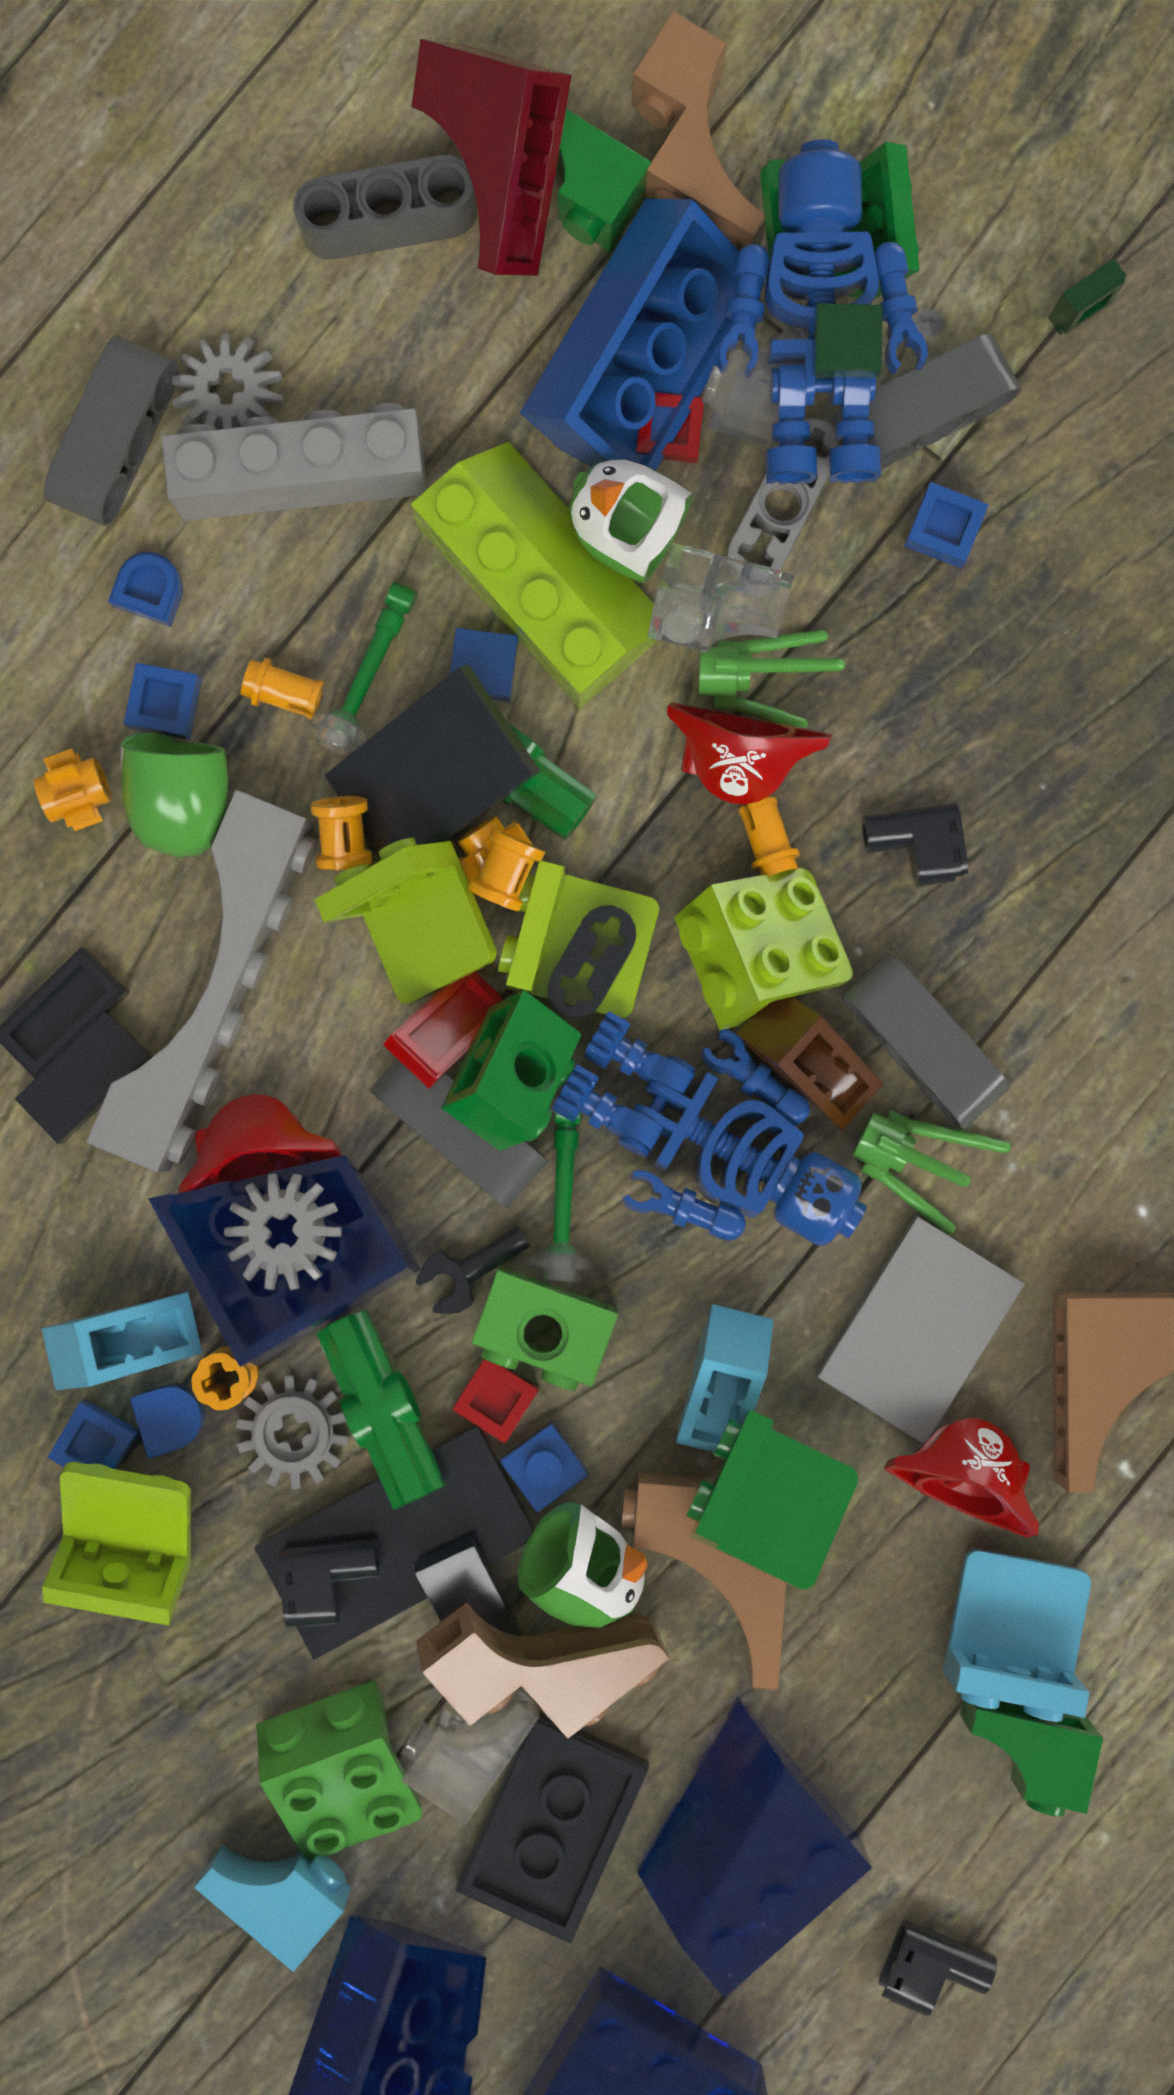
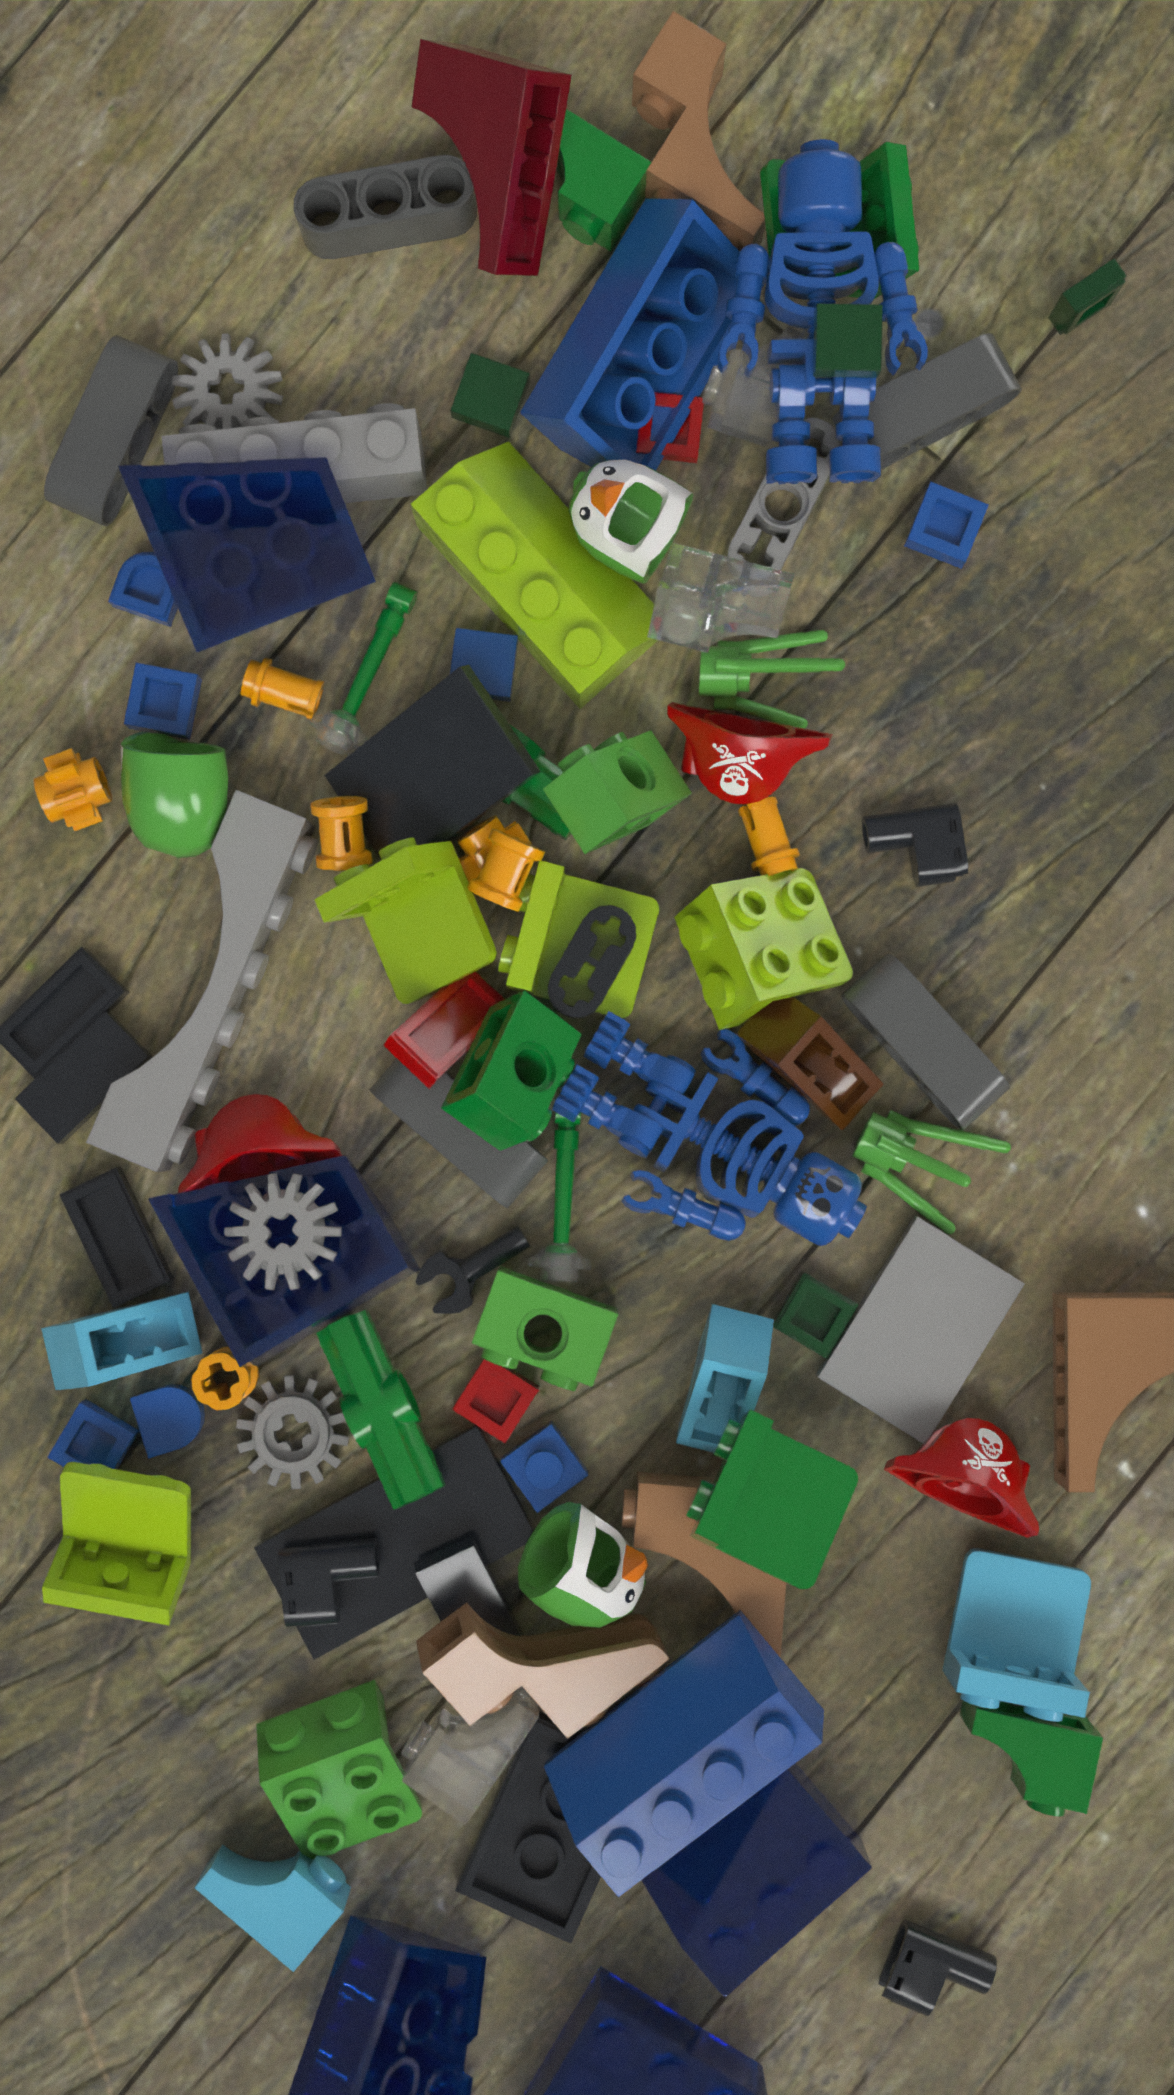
(116, 1236): none -> black tile
(248, 541): none -> clear blue wedge
(490, 395): none -> dark green tile
(615, 789): none -> bright green brick
(683, 1752): none -> blue slope
(814, 1314): none -> dark green tile

